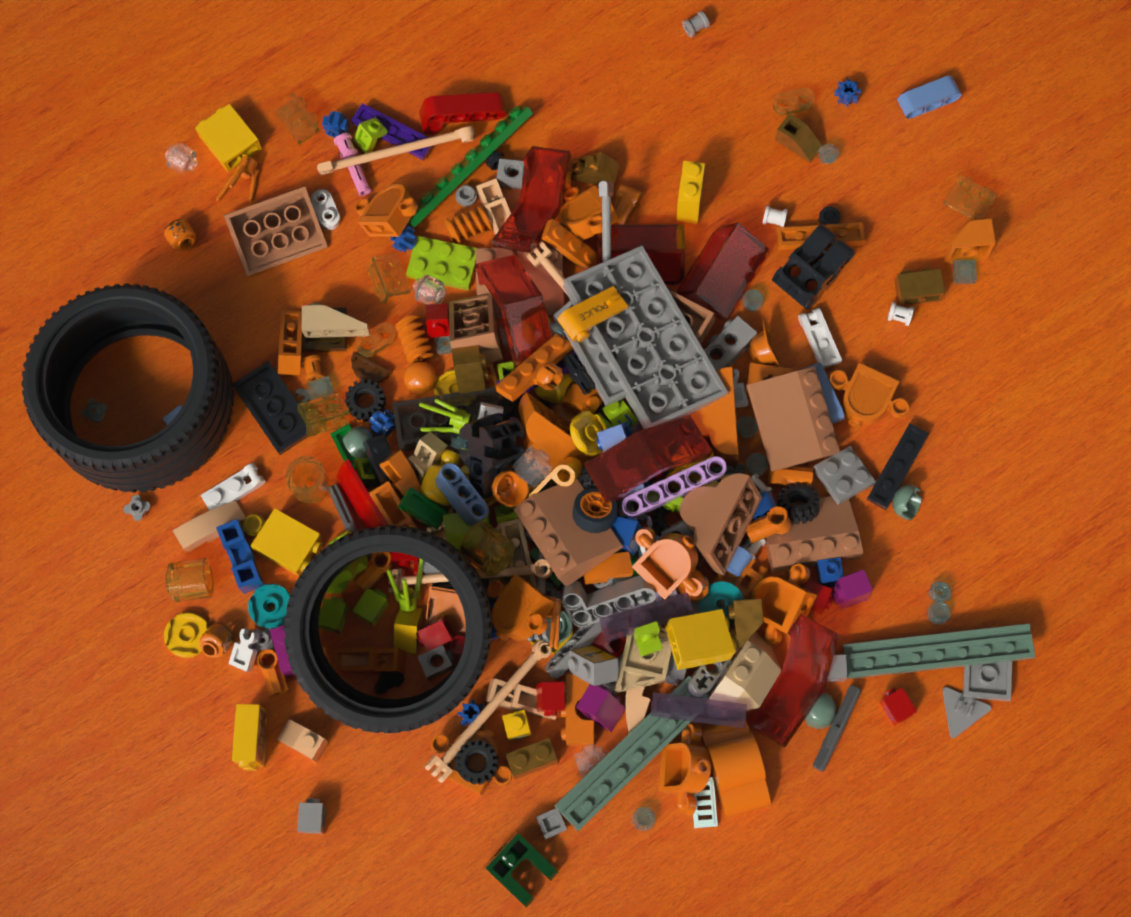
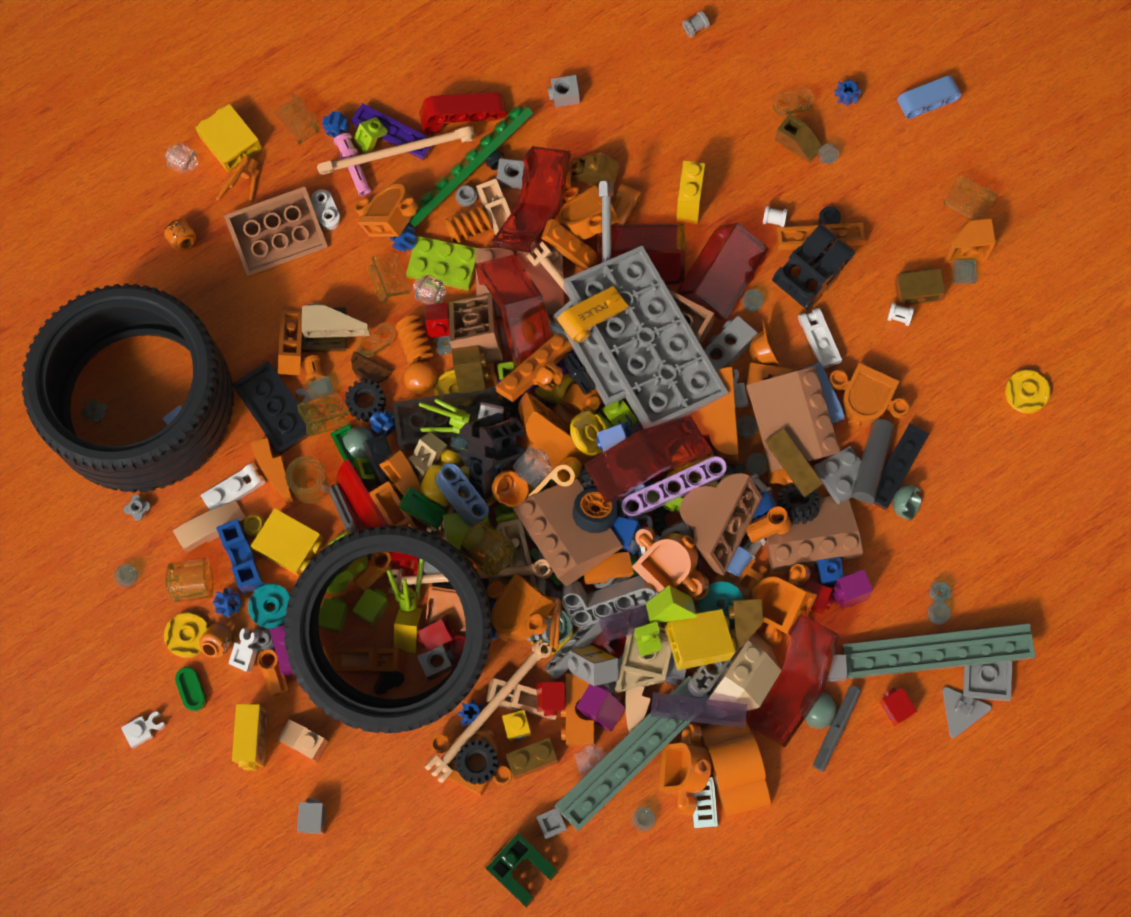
(125, 575): none -> clear light blue plate
(140, 730): none -> white plate
(190, 689): none -> green tile
(227, 602): none -> blue gear
(272, 467): none -> orange slope
(564, 83): none -> light grey brick
(670, 606): none -> lime slope
(793, 462): none -> pearl gold tile
(873, 461): none -> dark grey brick
(1027, 391): none -> yellow tile

